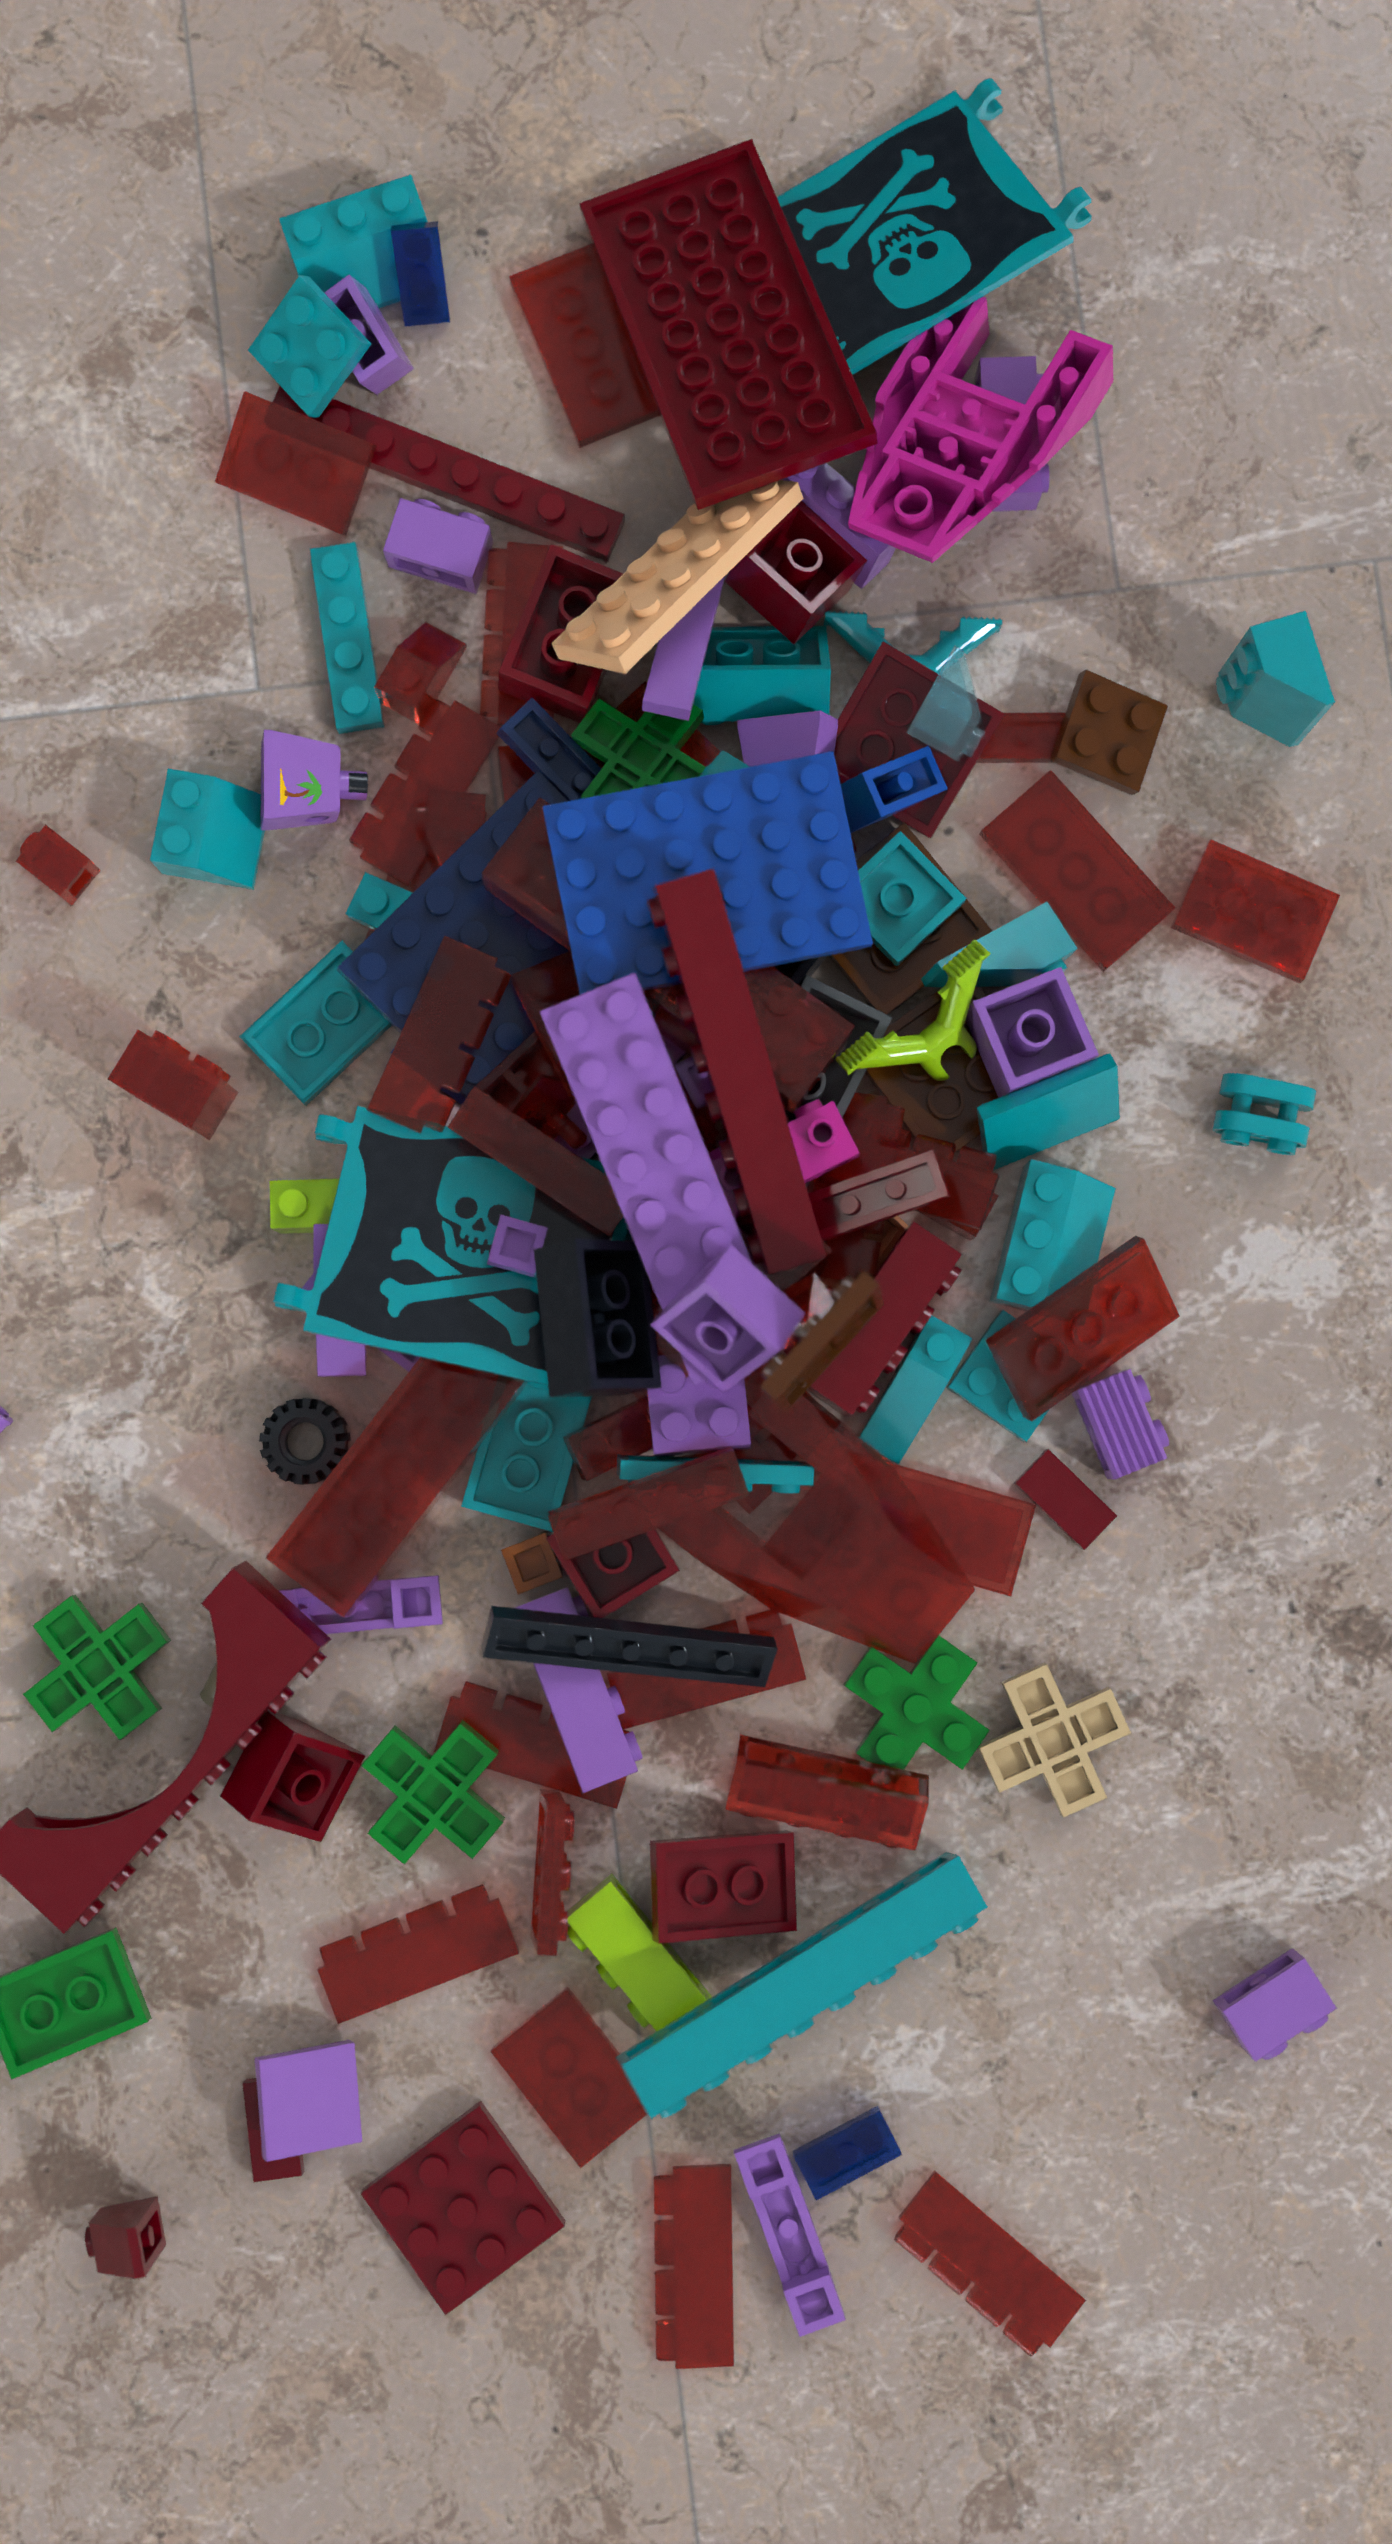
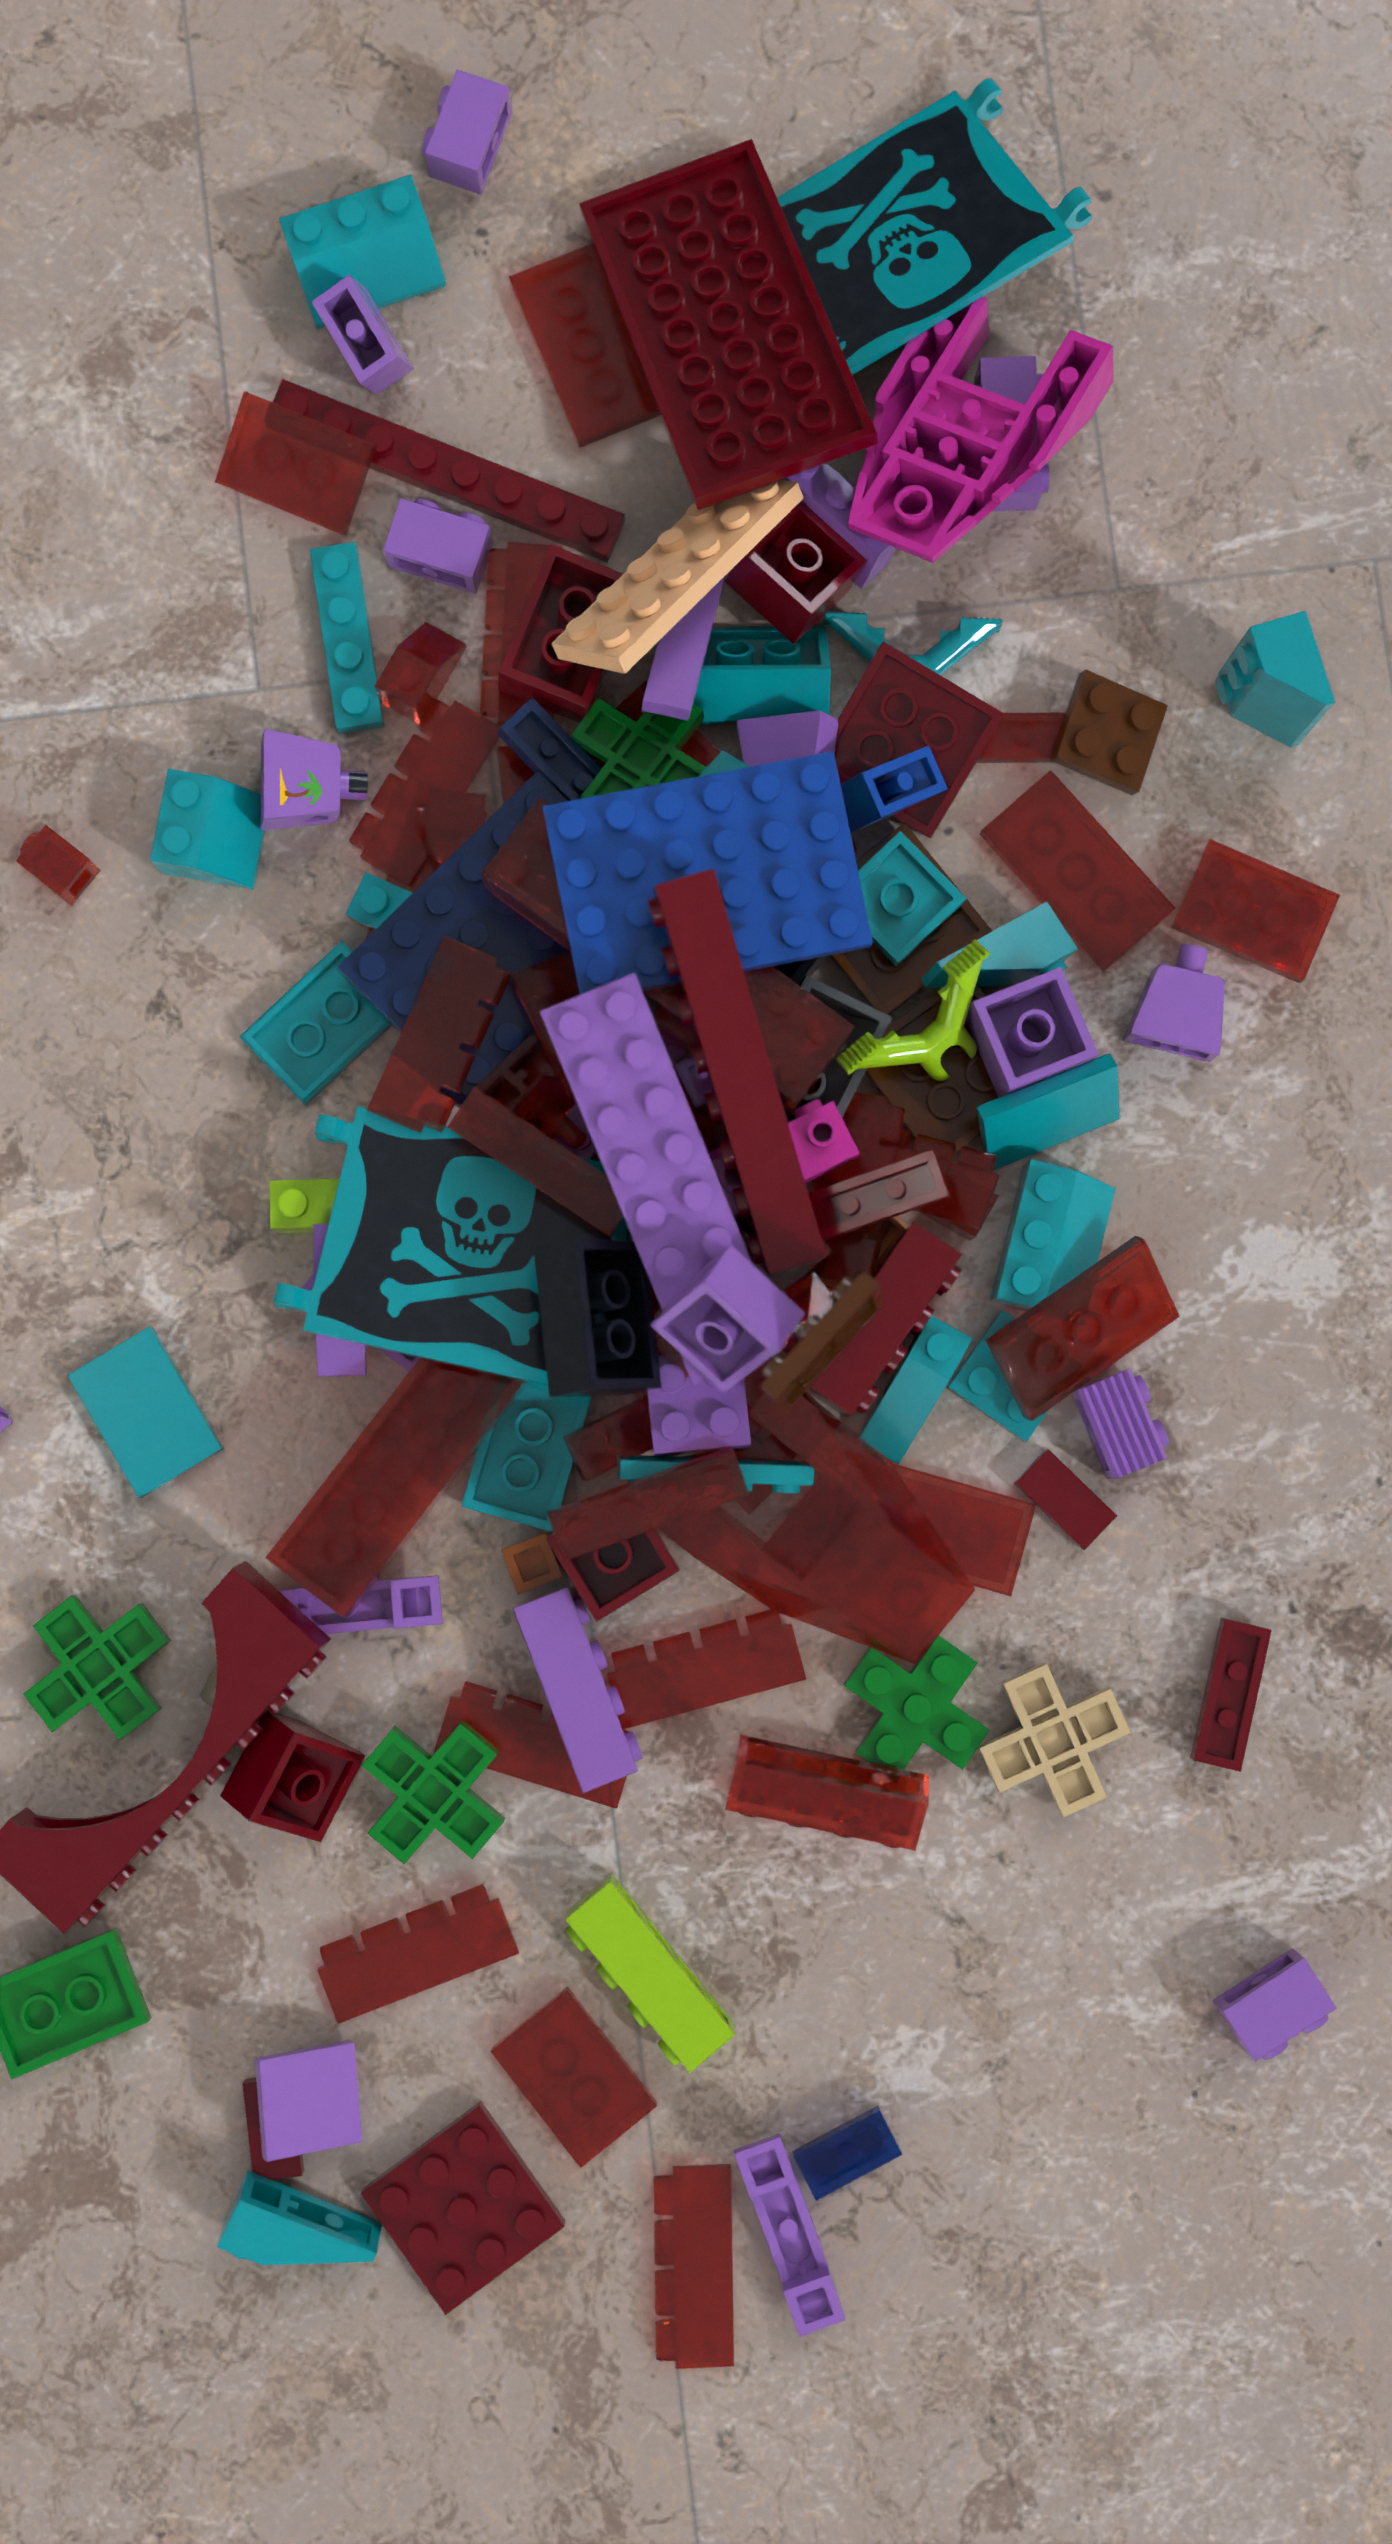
(126, 2238): dark red slope -> none
(145, 1412): none -> teal tile
(183, 1089): clear red brick -> none
(276, 1436): black tyre -> none
(289, 2227): none -> teal slope
(309, 346): teal plate -> none
(420, 273): clear blue plate -> none
(467, 131): none -> medium lavender brick
(515, 1245): medium lavender plate -> none
(551, 1872): clear red plate -> none
(628, 1646): black plate -> none
(723, 1886): dark red plate -> none
(800, 1985): teal brick -> none
(950, 711): clear light blue slope -> none
(982, 2252): clear red windscreen -> none
(1180, 1008): none -> medium lavender torso
(1230, 1694): none -> dark red plate
(1241, 1127): teal brick -> none

